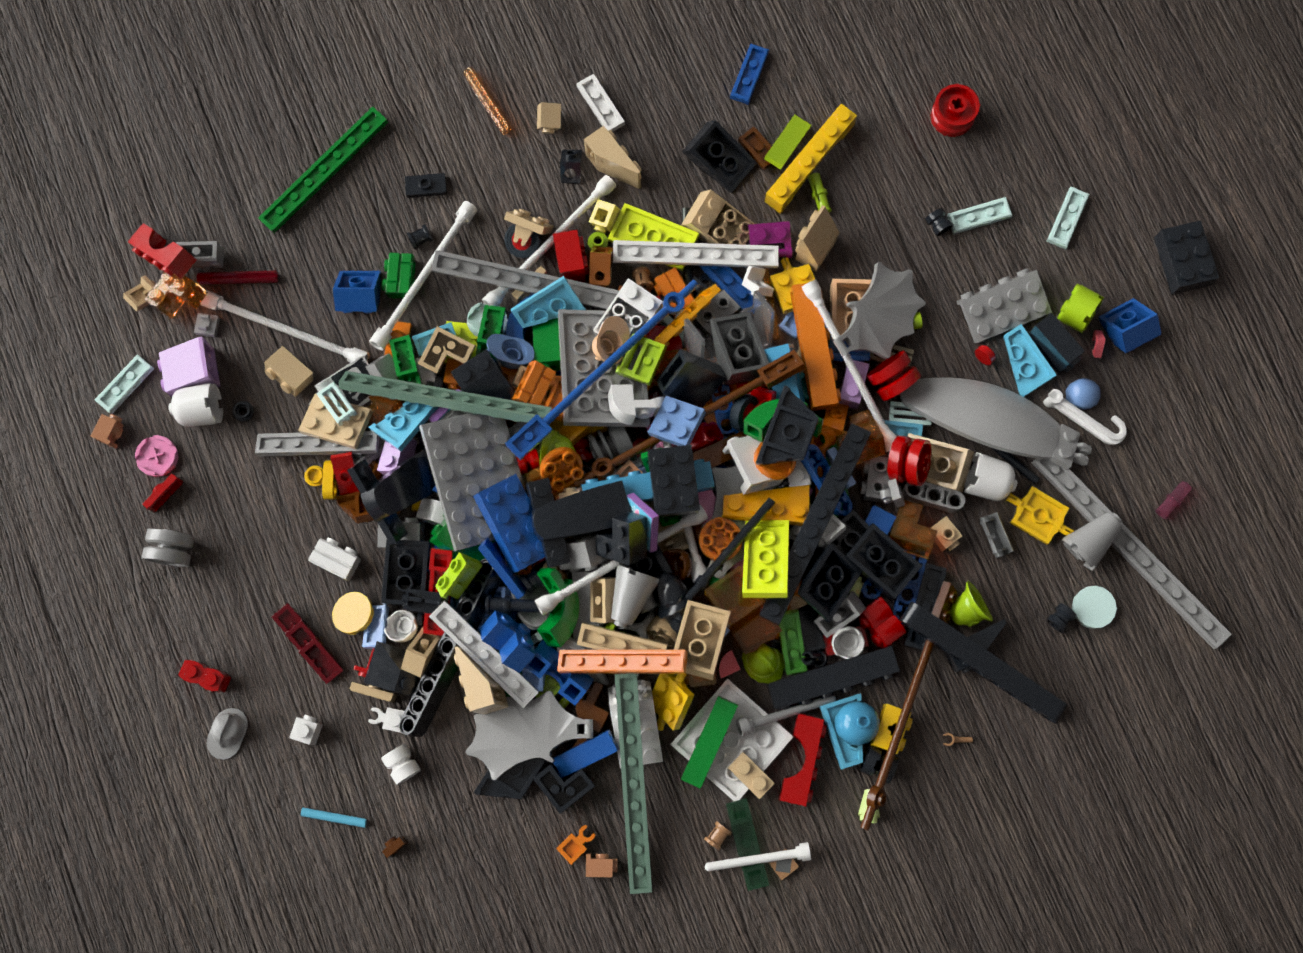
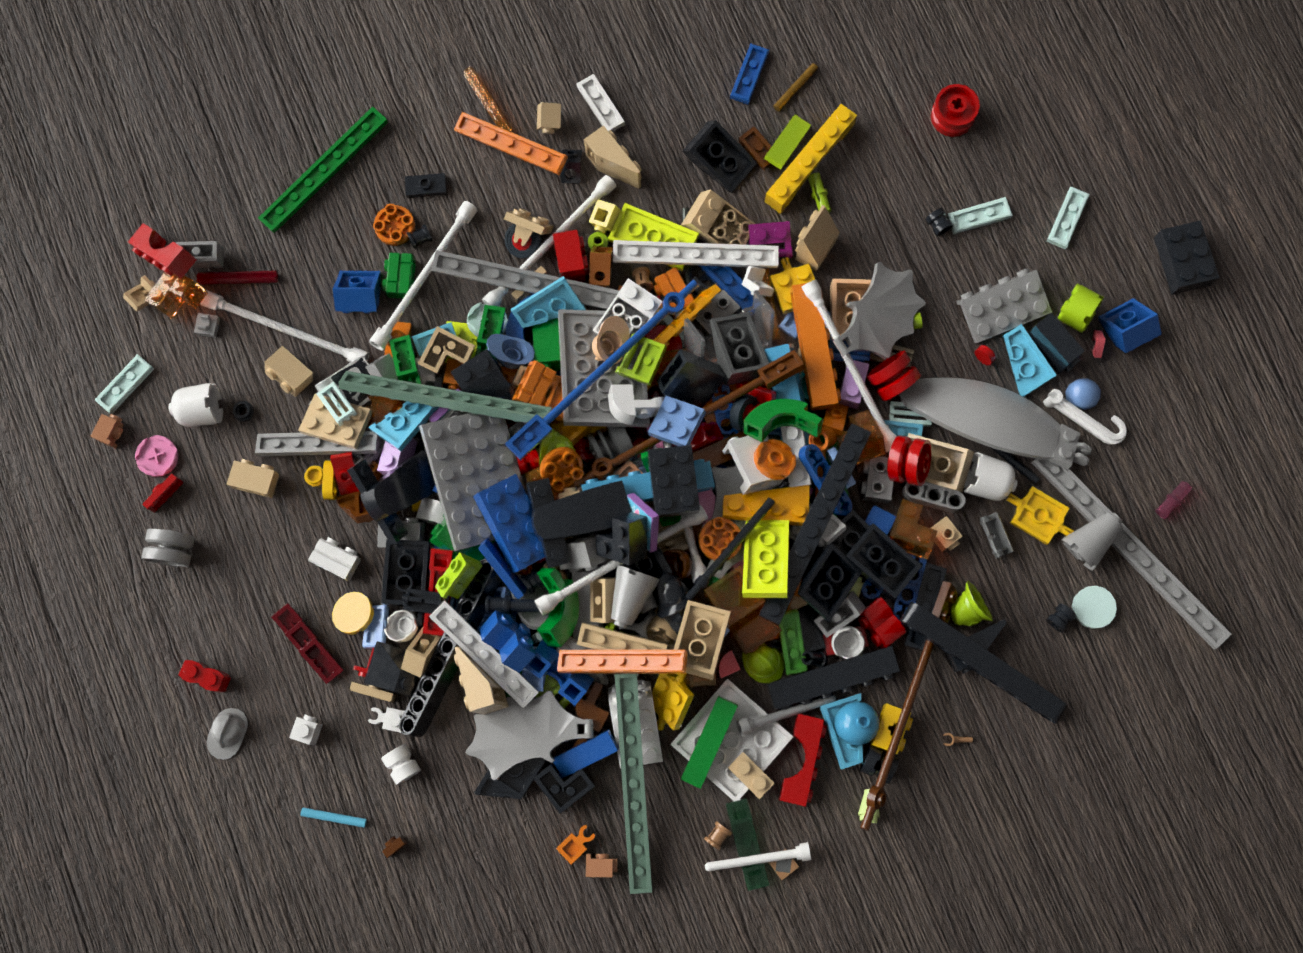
(188, 365): slope -> none
(253, 479): none -> tan brick
(393, 224): none -> orange tile
(511, 143): none -> orange tile
(789, 431): black wing -> none
(795, 87): none -> pearl gold bar
(893, 494): light grey tile -> none

